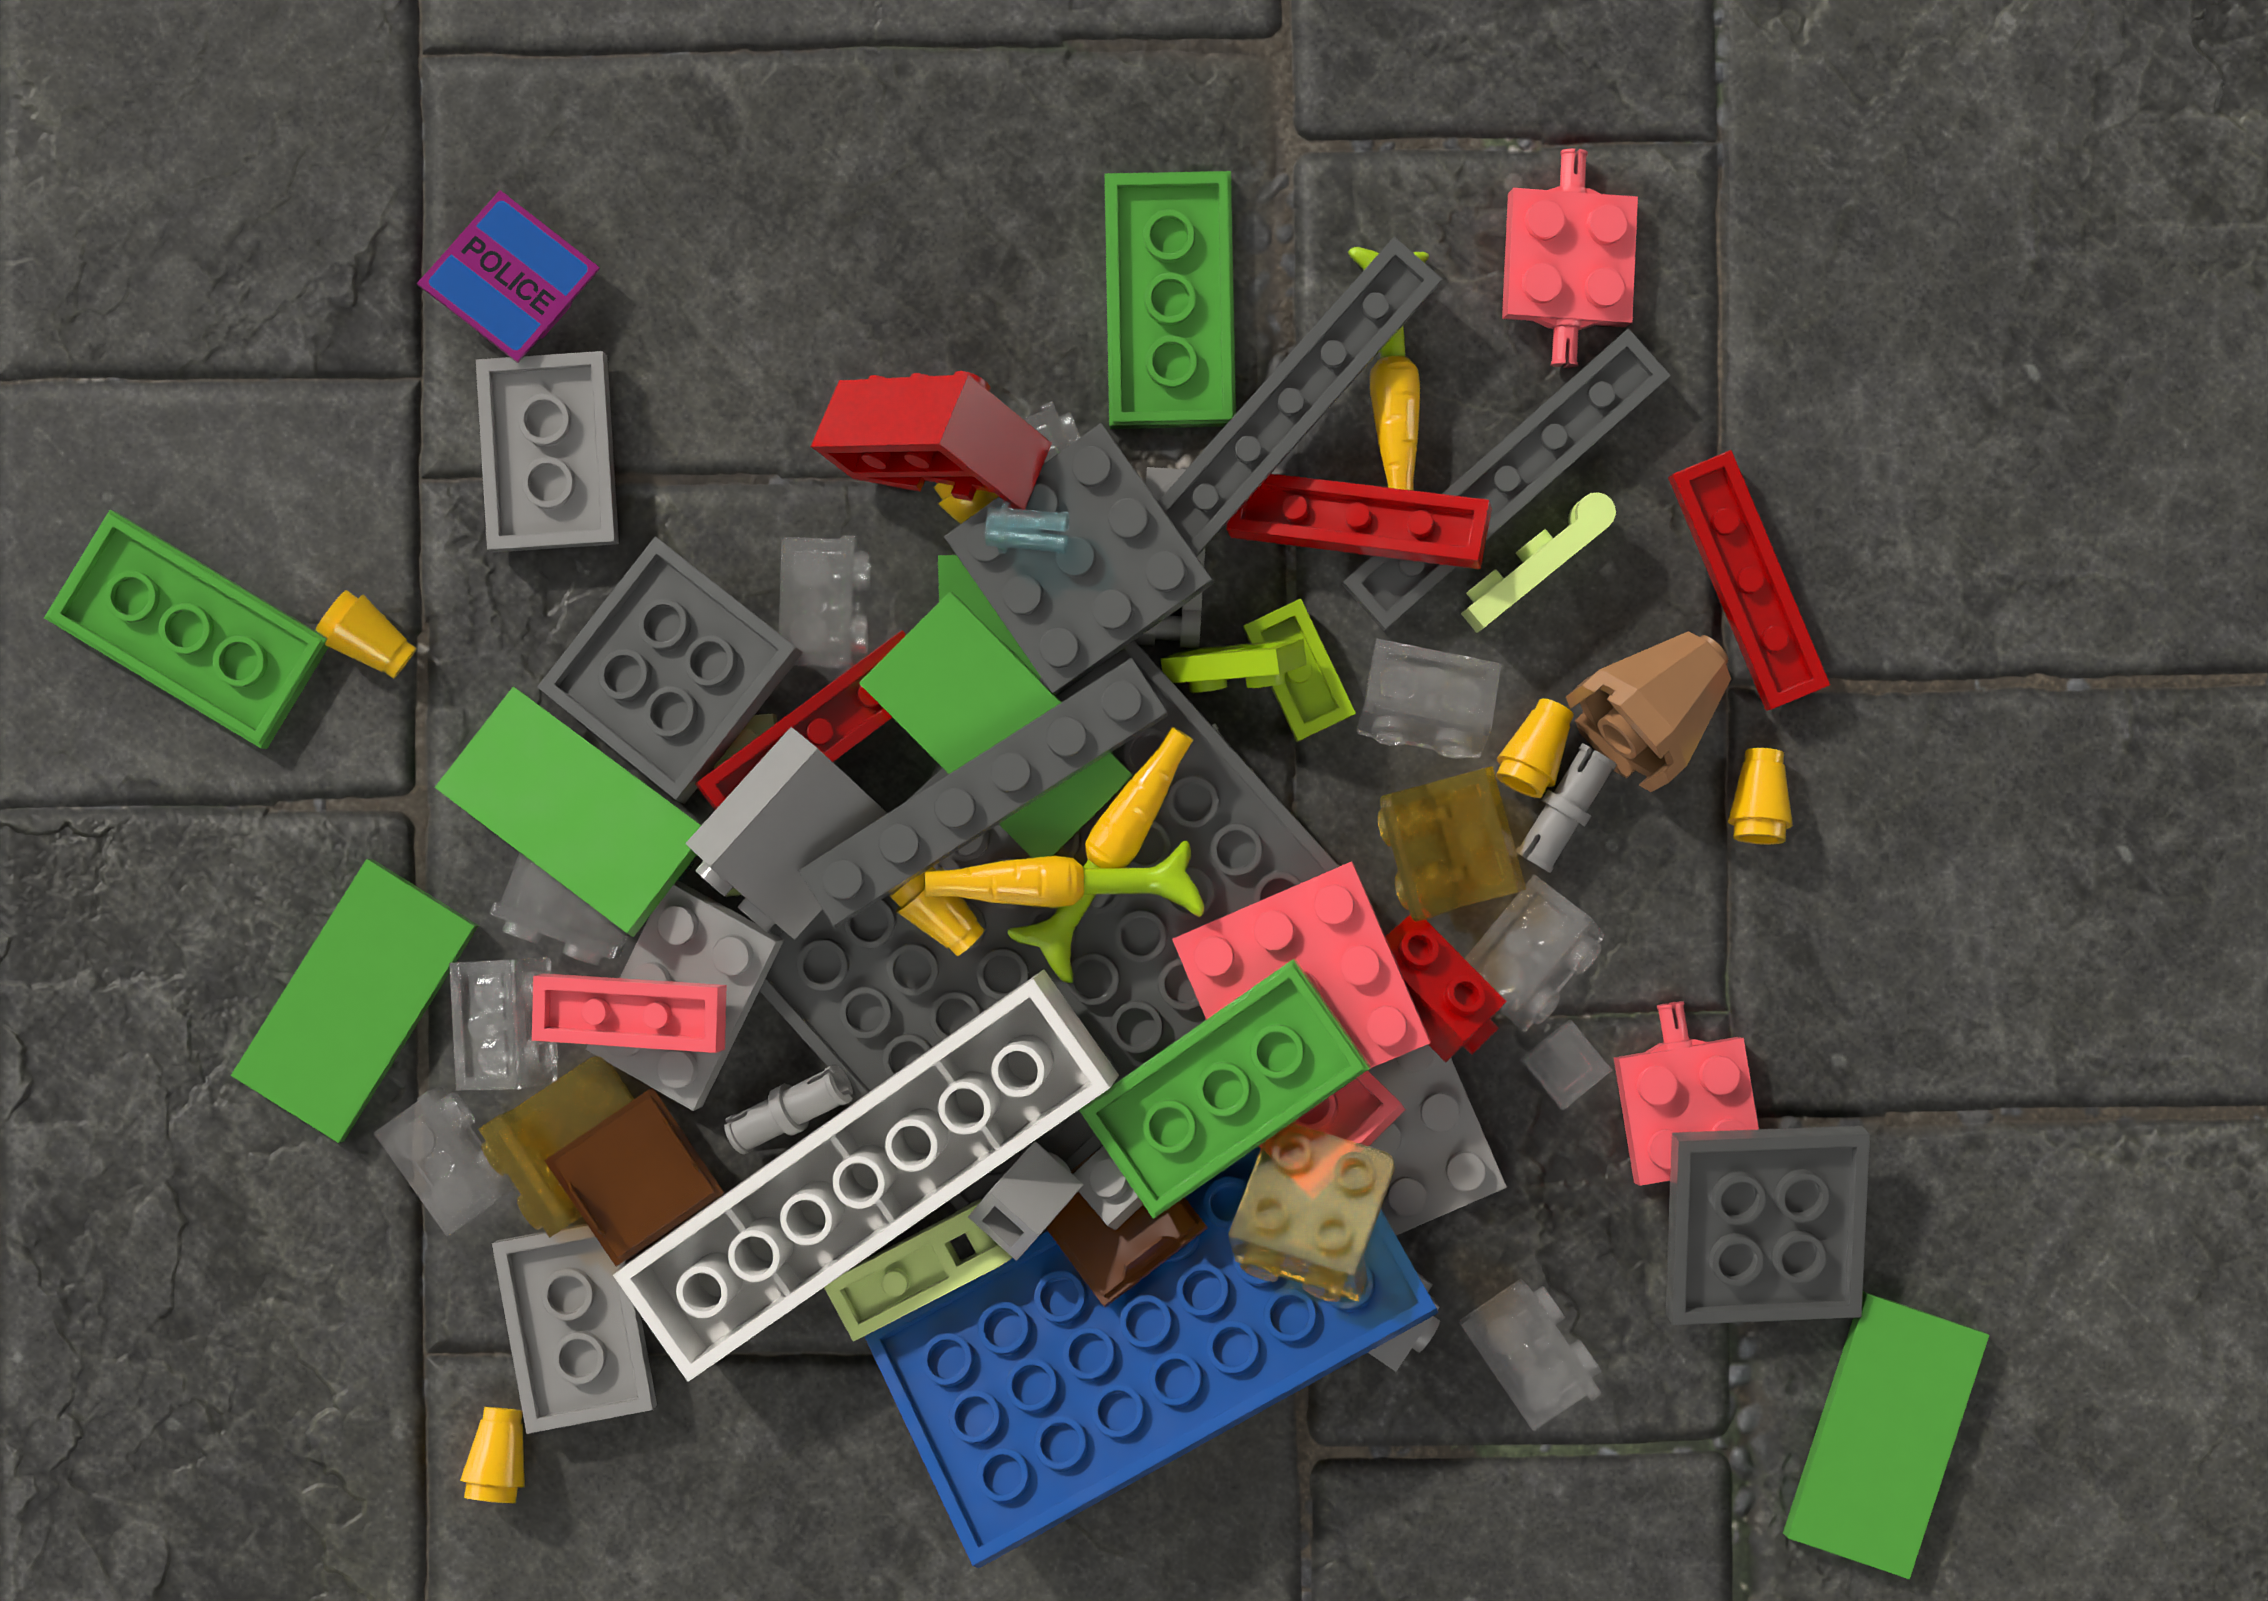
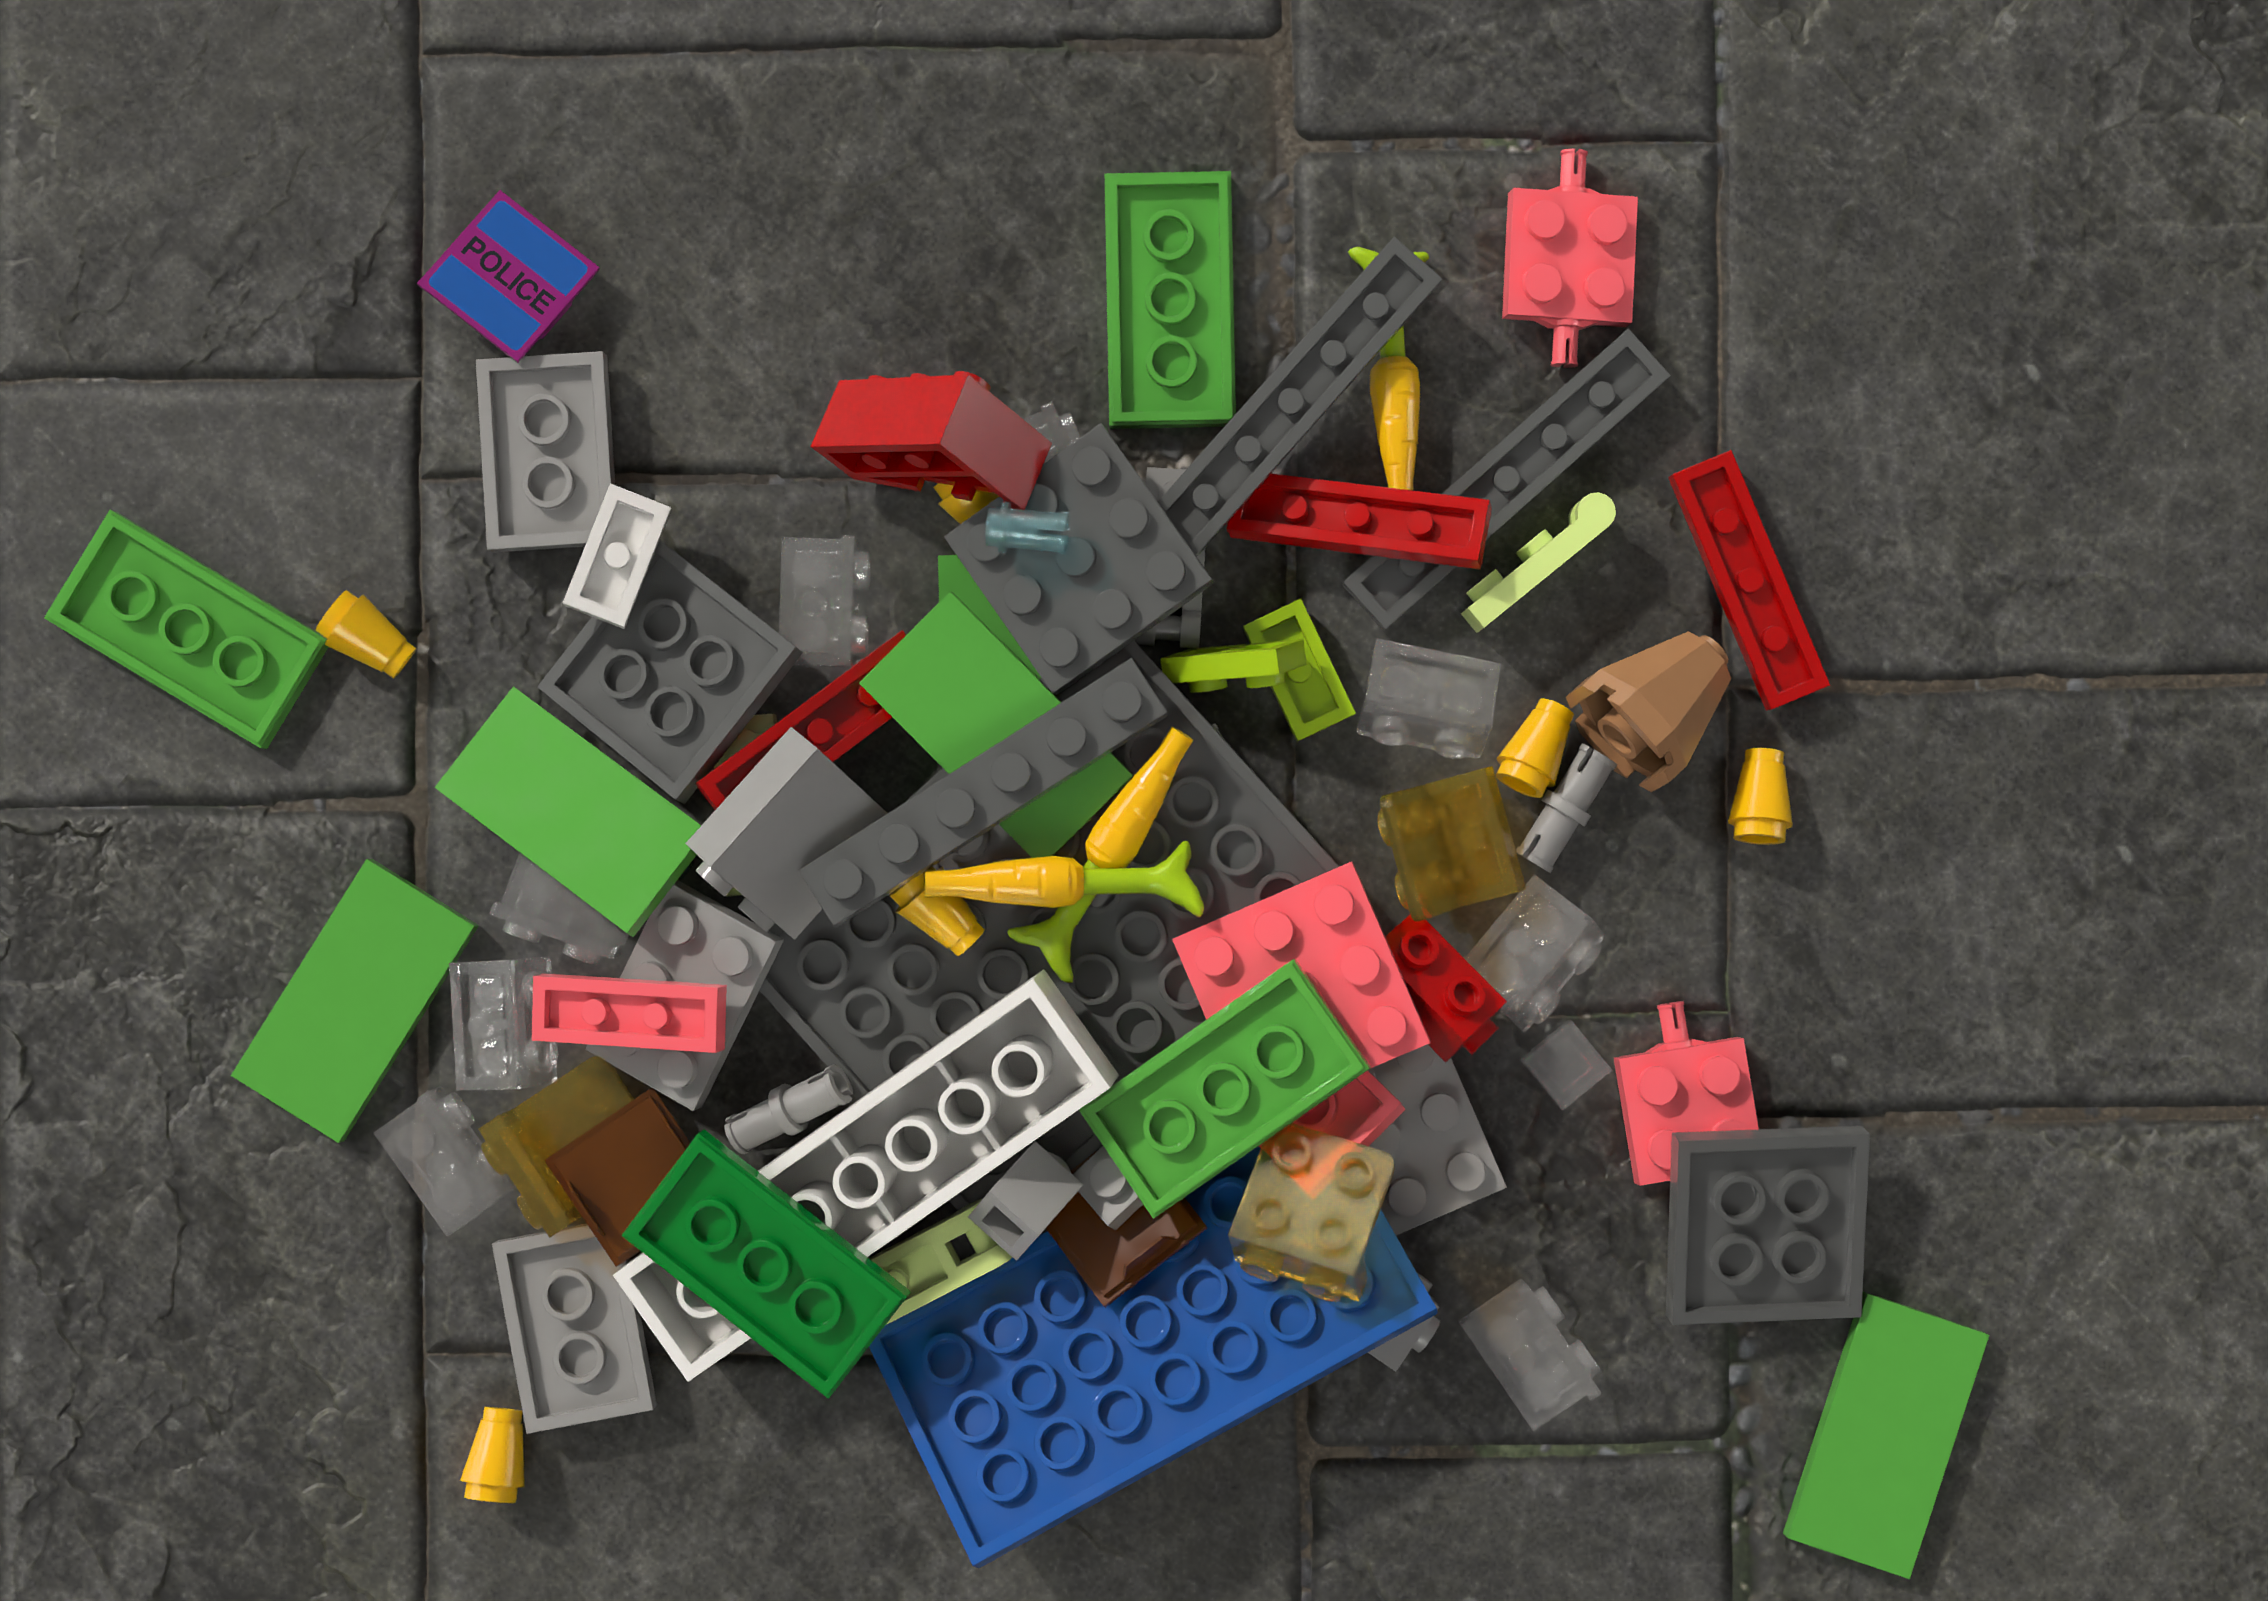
(617, 556): none -> white plate
(765, 1263): none -> green tile

